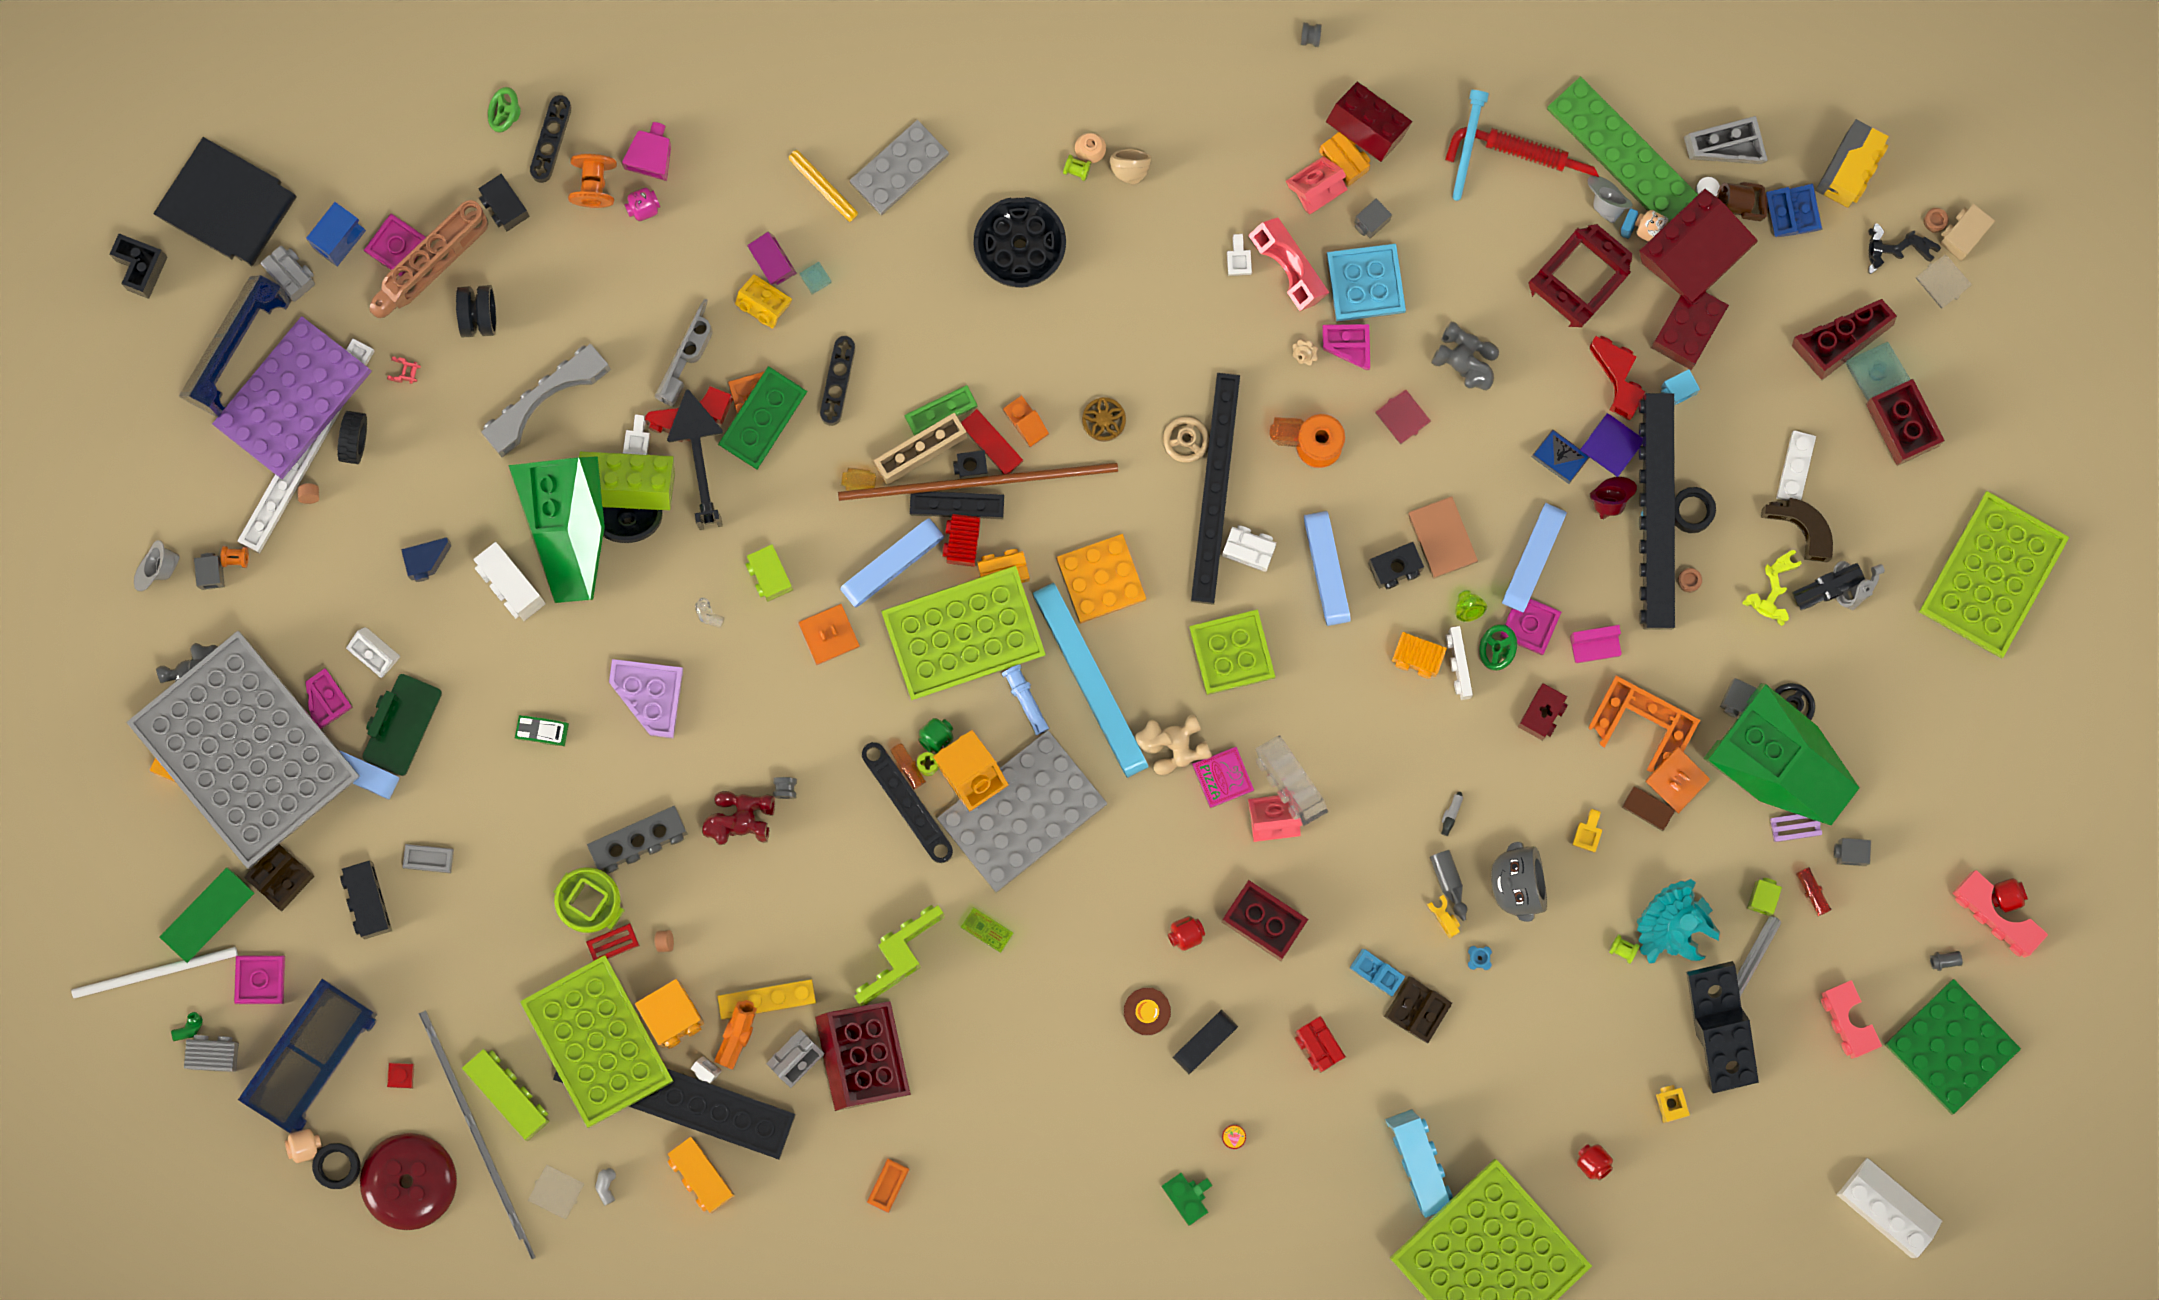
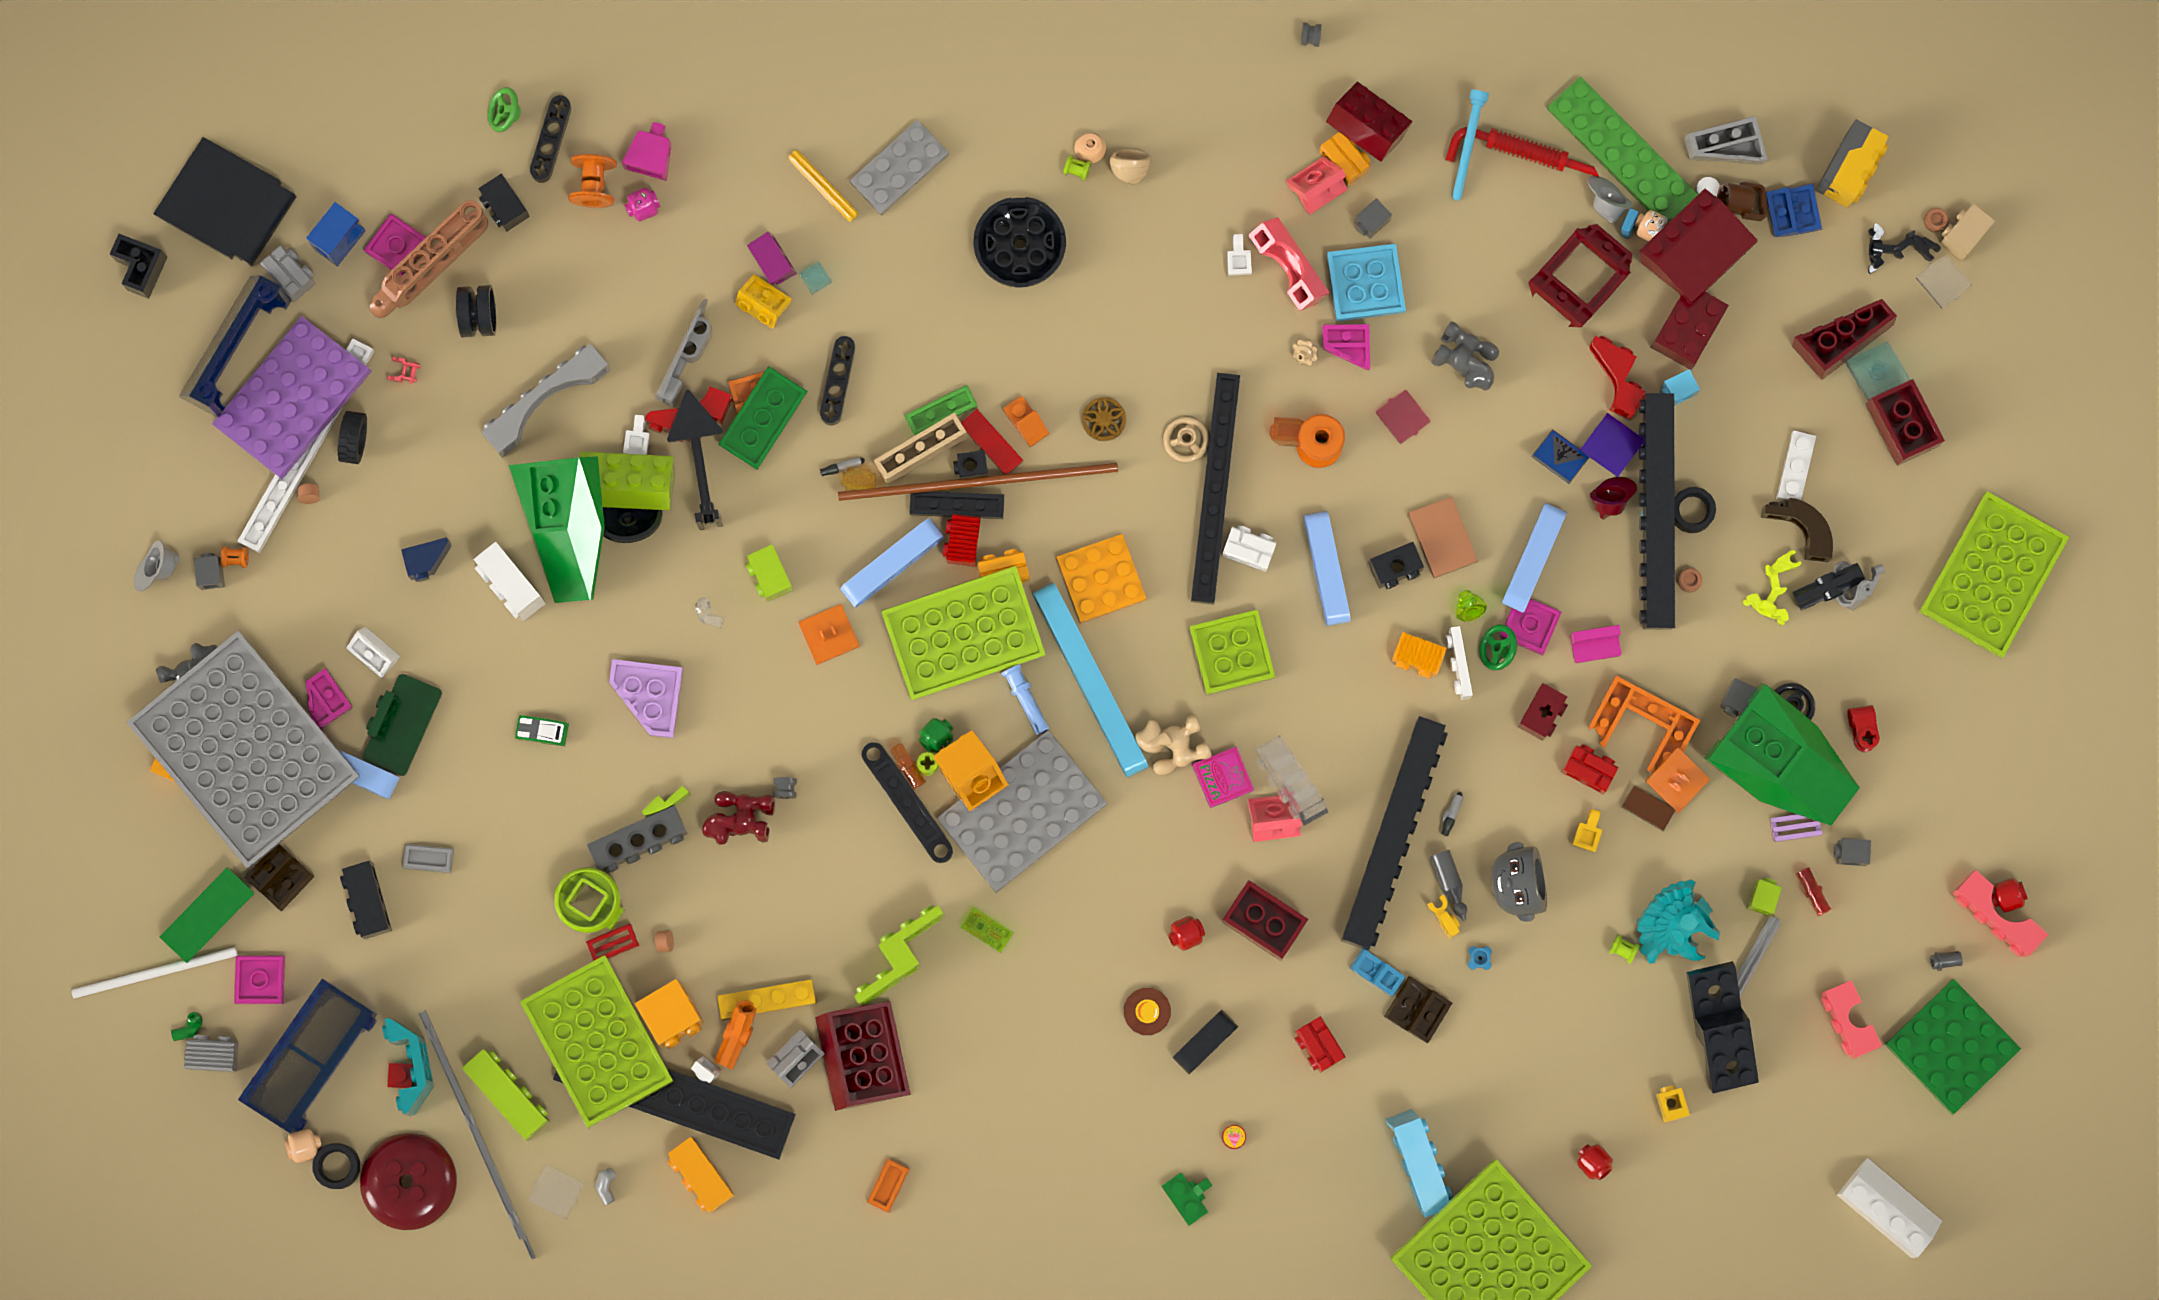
(411, 1098): none -> teal slope
(659, 804): none -> lime slope
(842, 466): none -> piece
(1393, 833): none -> black brick
(1590, 769): none -> red brick
(1862, 724): none -> red piece

